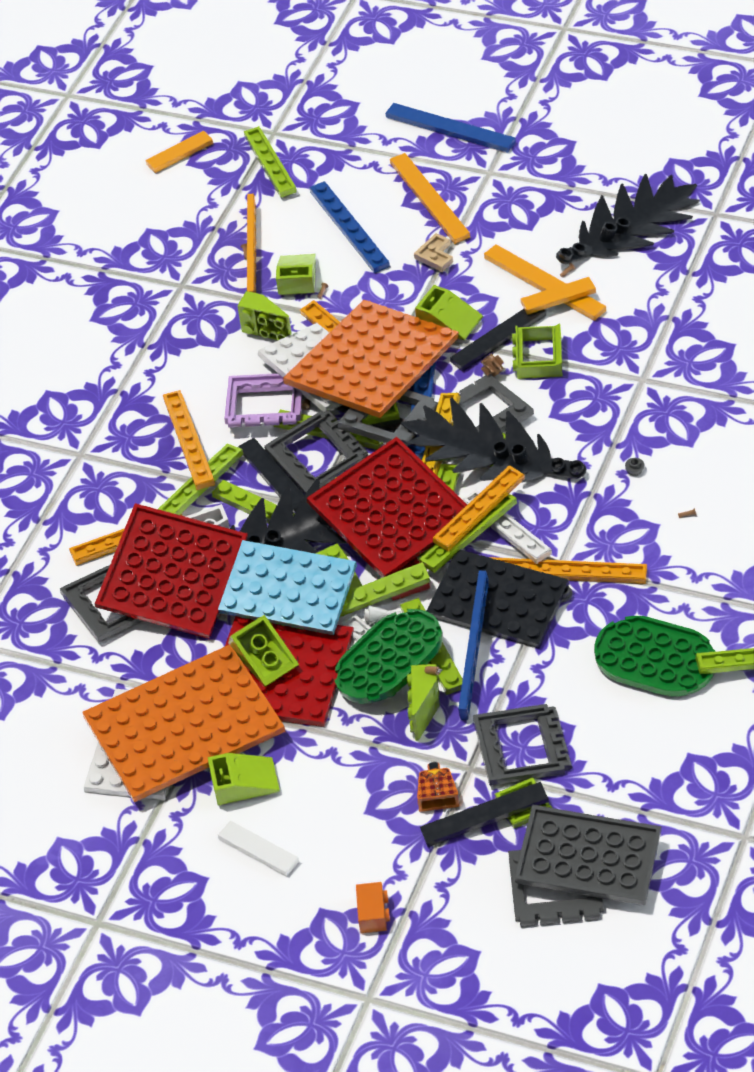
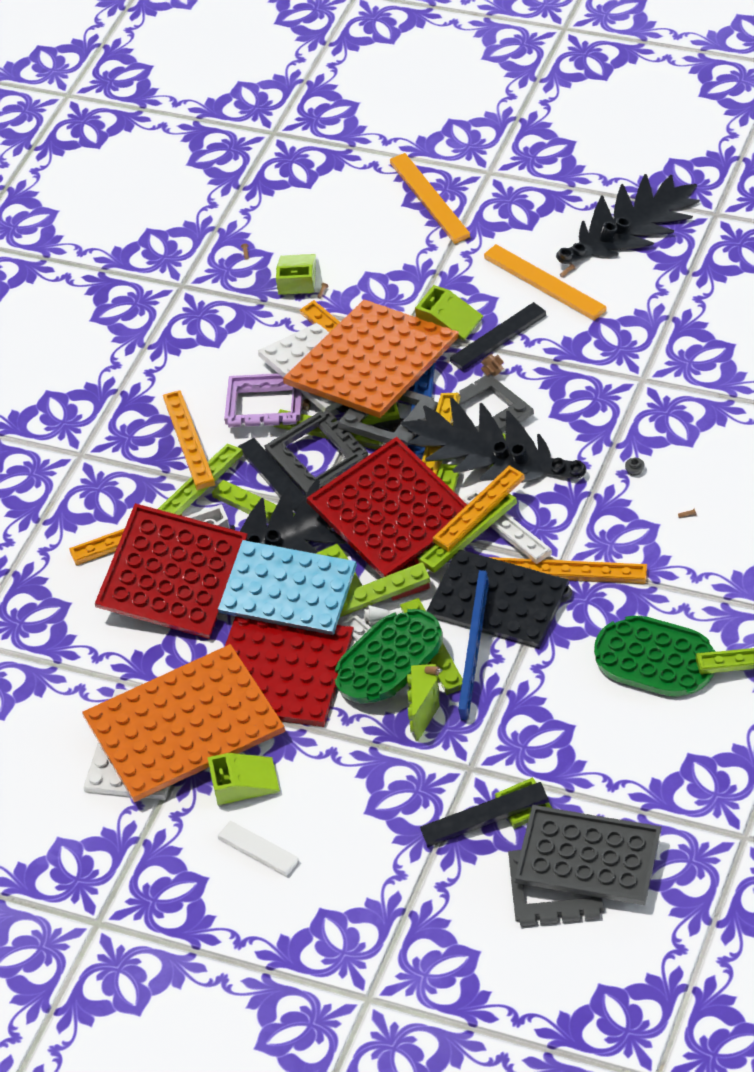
(86, 611): dark grey hinge -> none
(179, 152): light orange tile -> none
(251, 243): light orange tile -> none
(262, 317): lime slope -> none
(263, 651): lime slope -> none
(270, 162): lime plate -> none
(349, 227): blue plate -> none
(371, 907): orange brick -> none
(432, 253): tan plate -> none
(436, 789): orange torso -> none
(450, 127): blue tile -> none
(492, 752): dark grey hinge -> none
(537, 369): lime window -> none
(558, 295): light orange tile -> none

